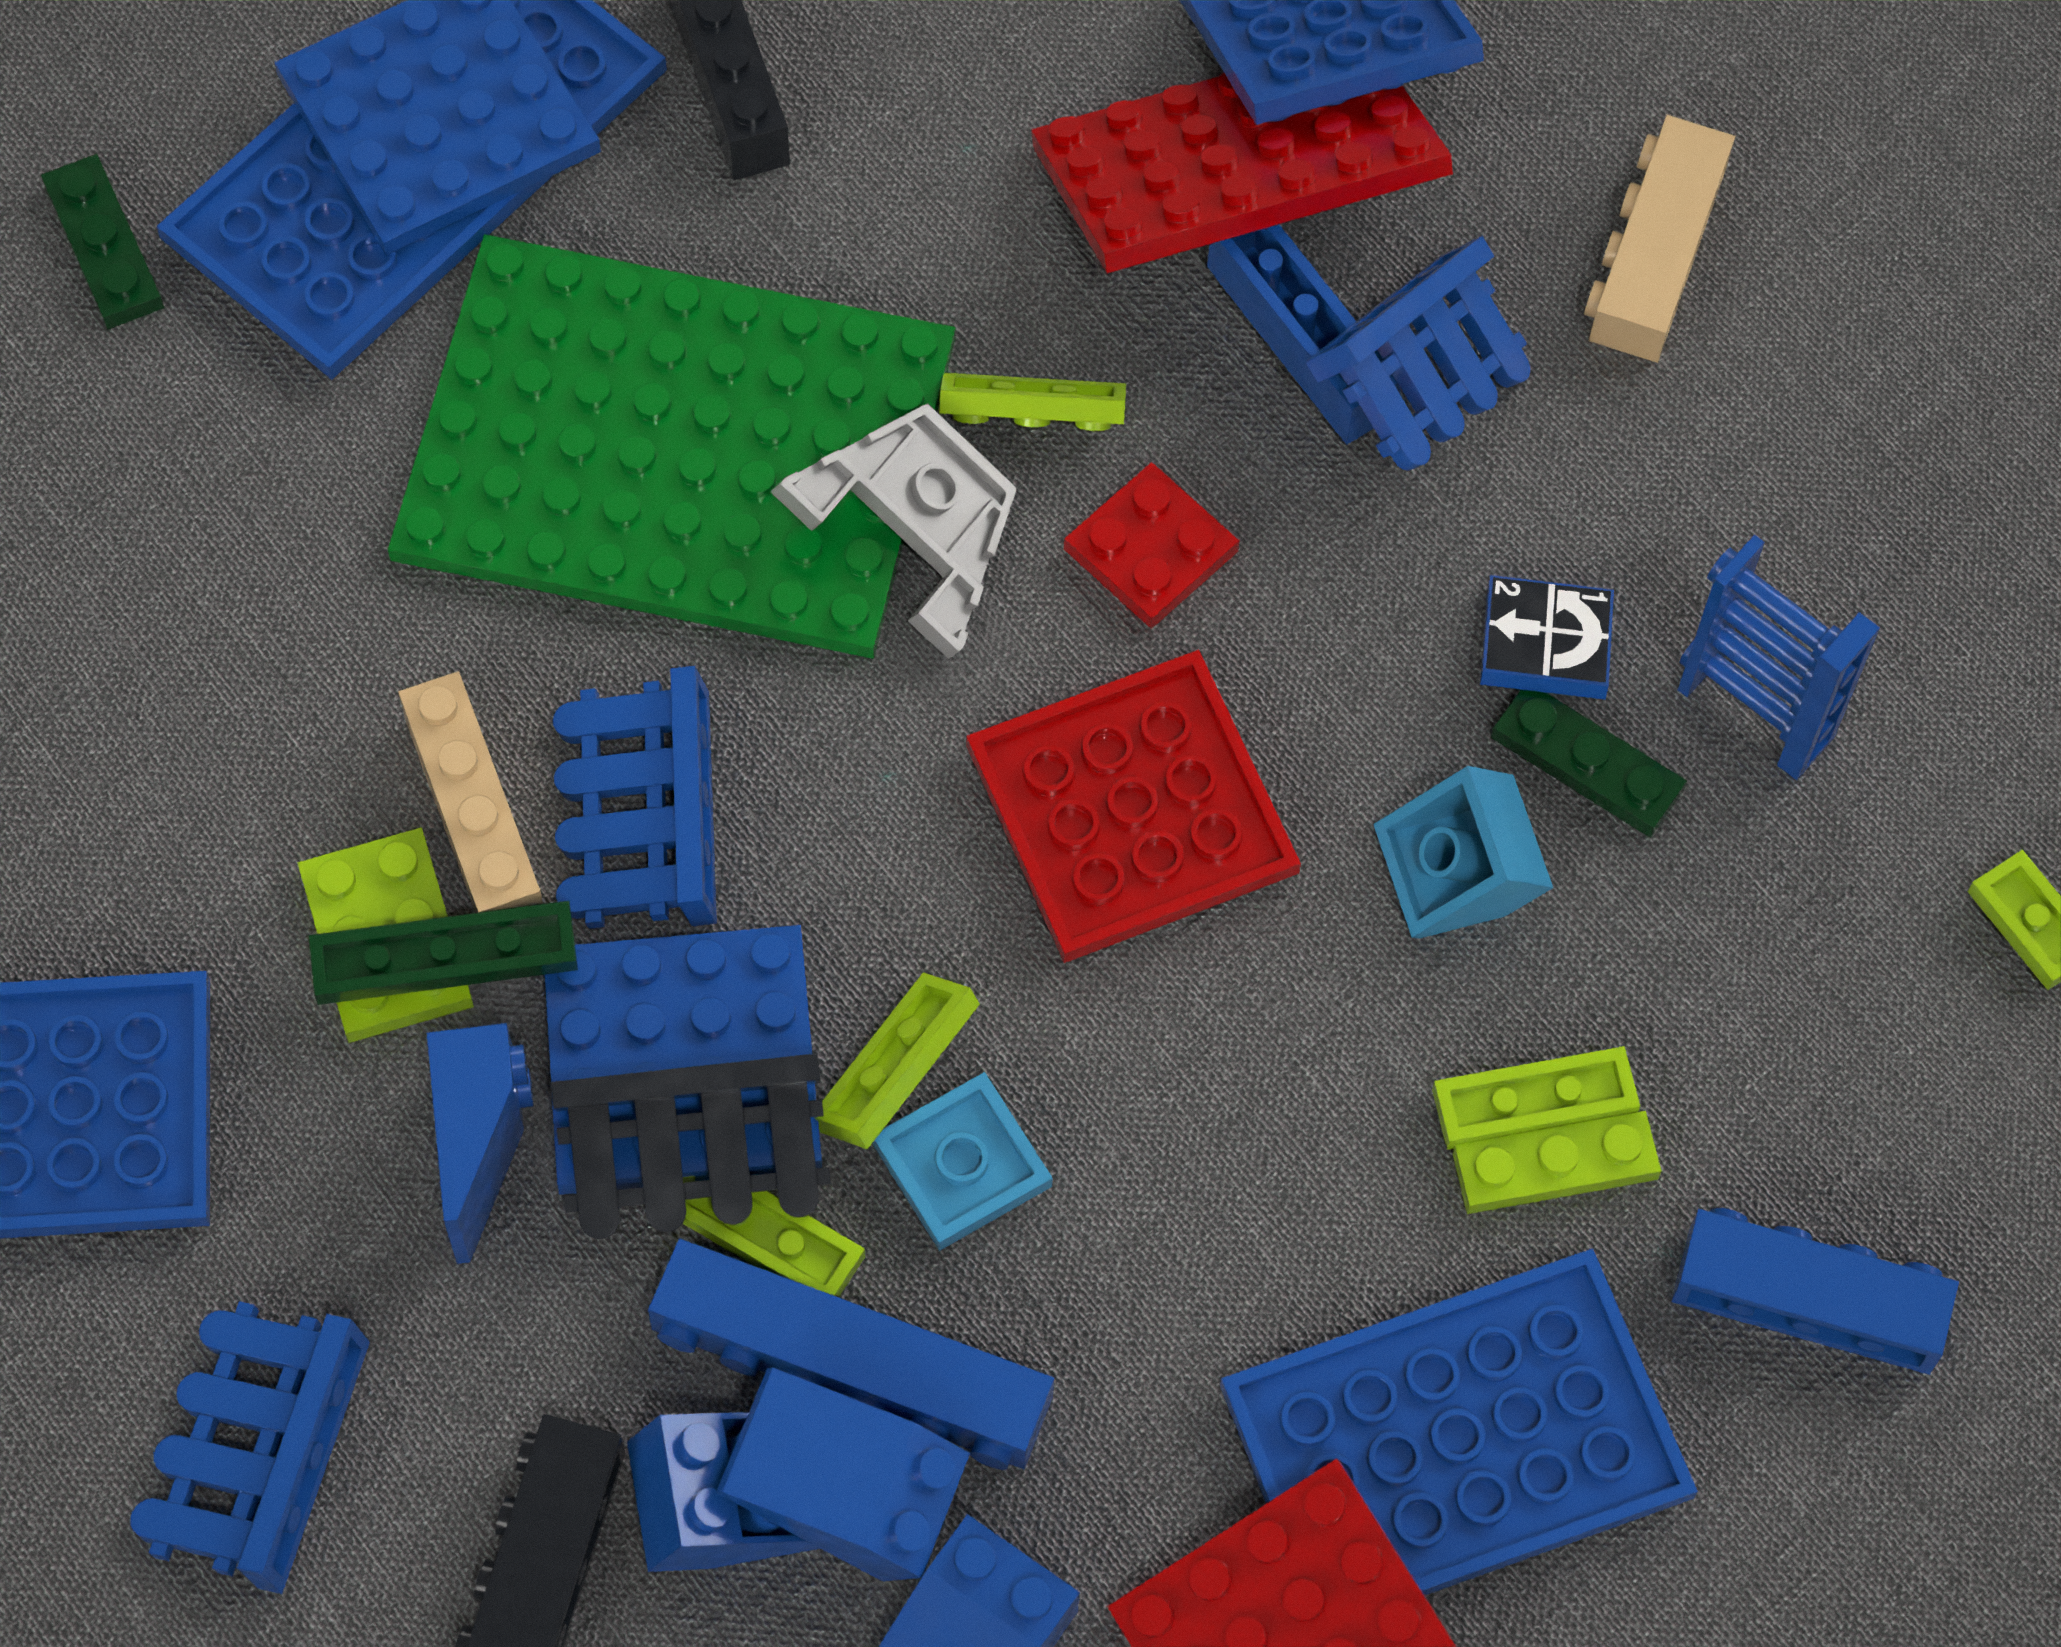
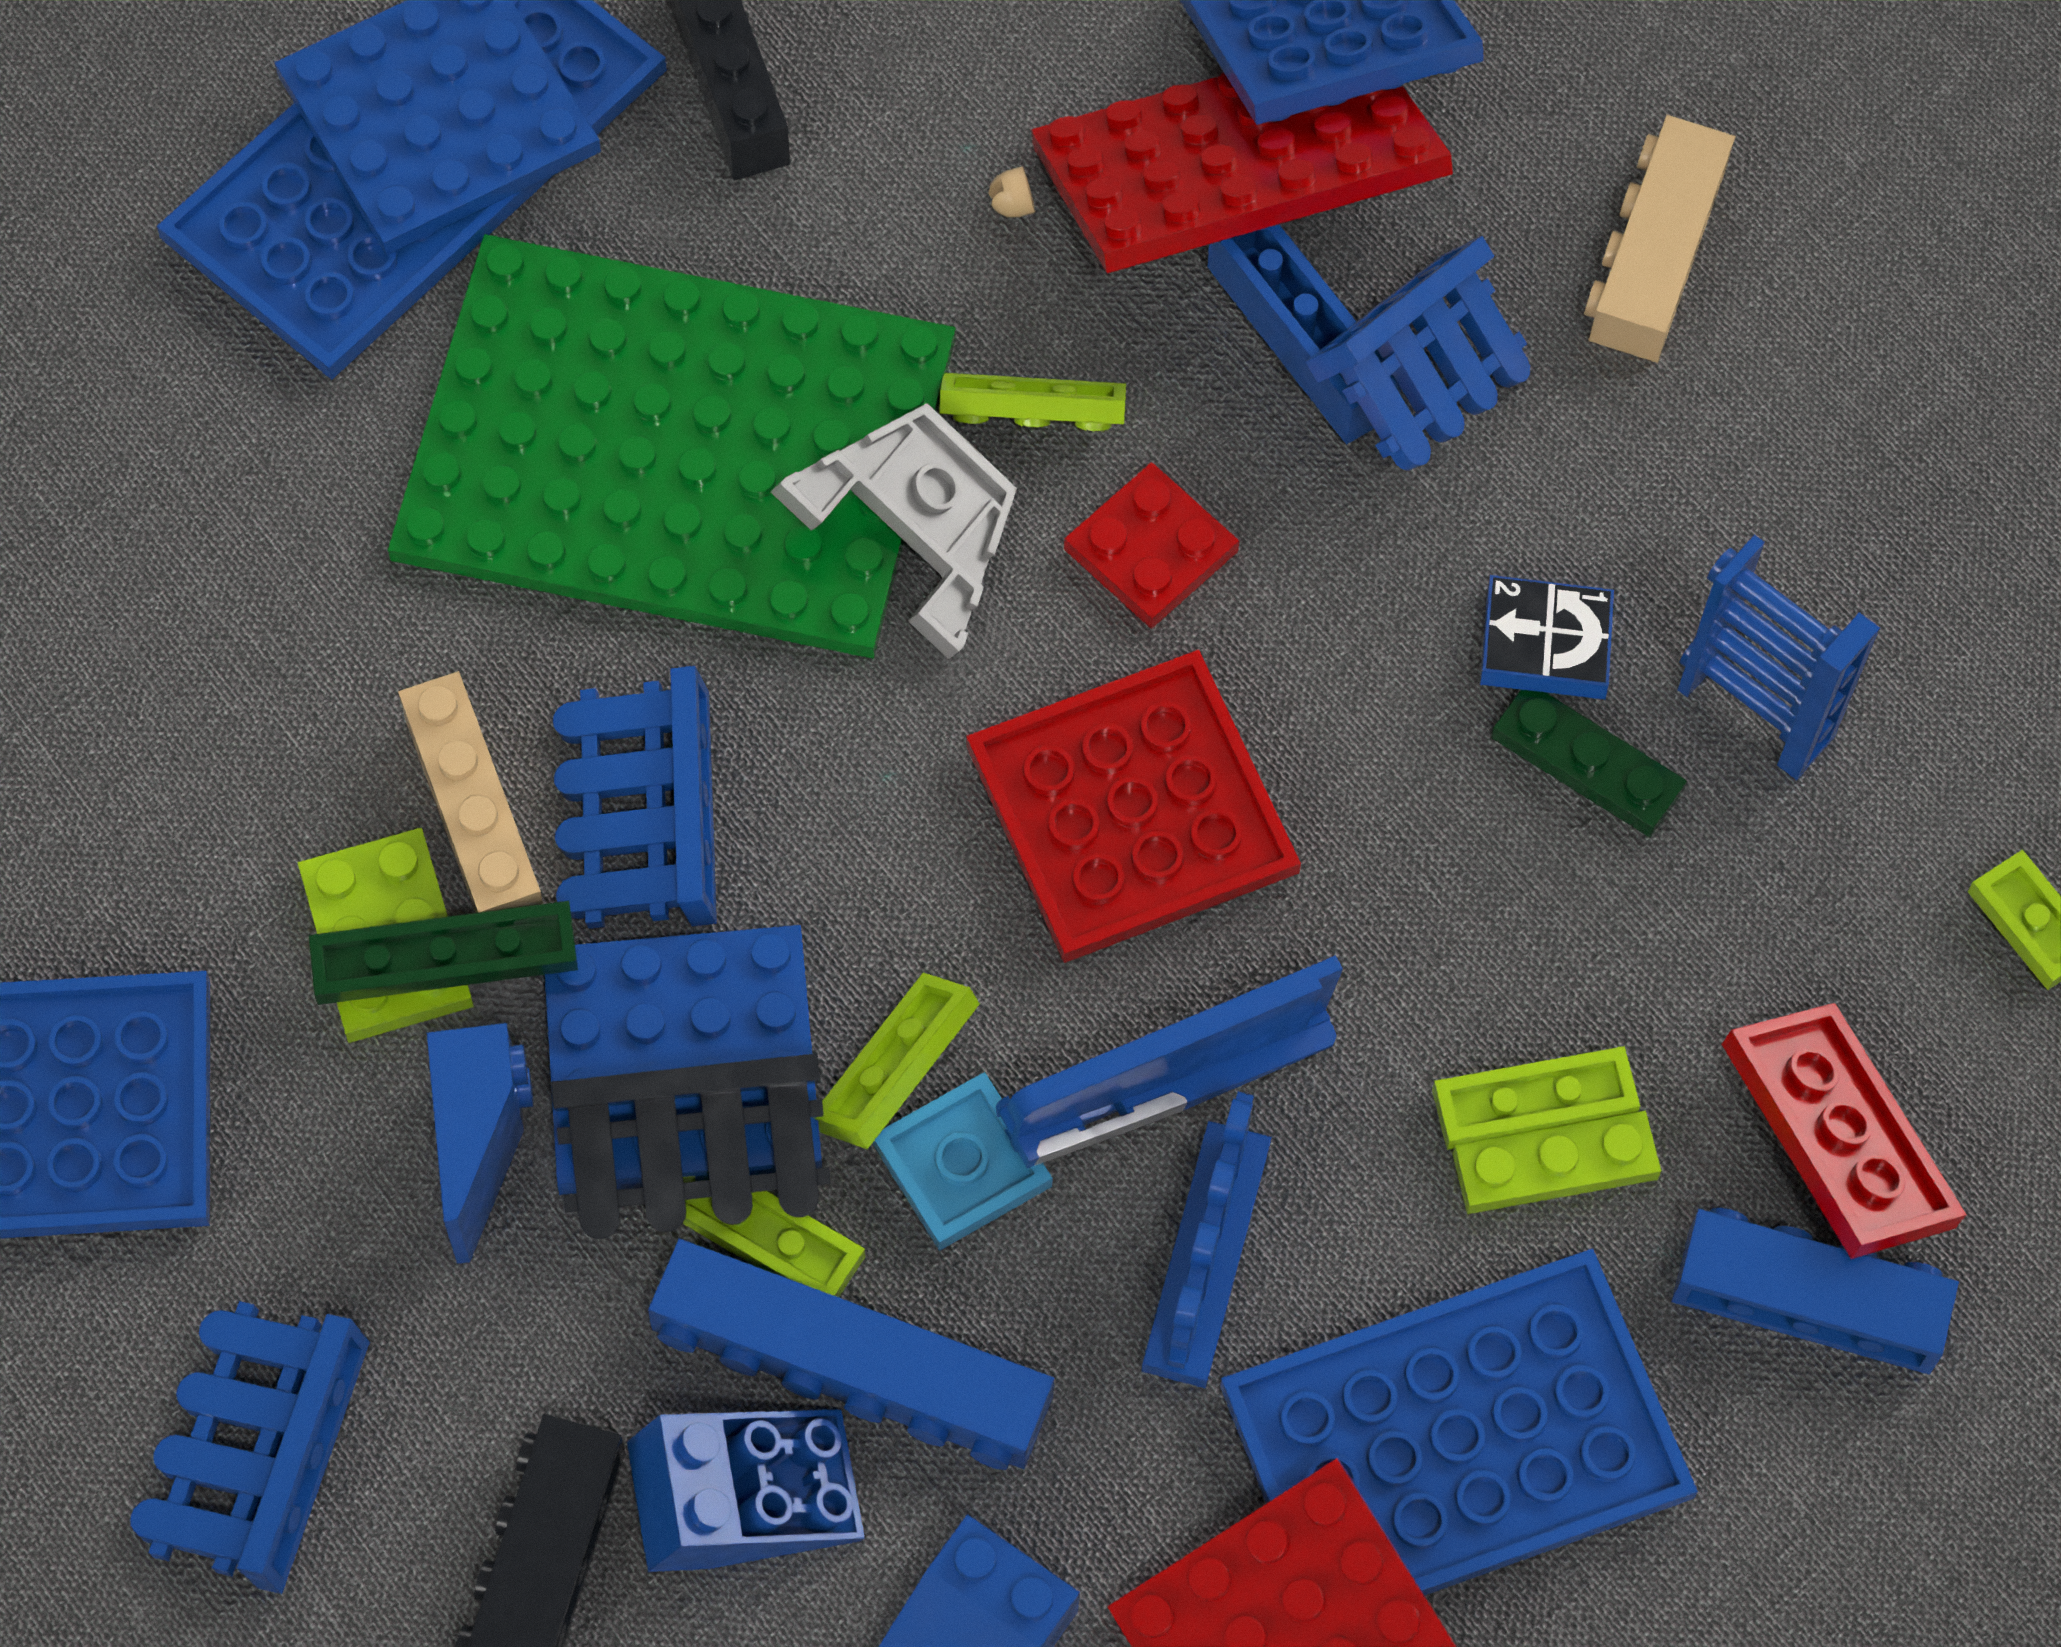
(102, 241): dark green plate -> none
(844, 1475): blue slope -> none
(1012, 194): none -> tan hinge
(1174, 1066): none -> blue piece
(1208, 1248): none -> blue fence
(1462, 853): dark azure slope -> none
(1843, 1130): none -> plate

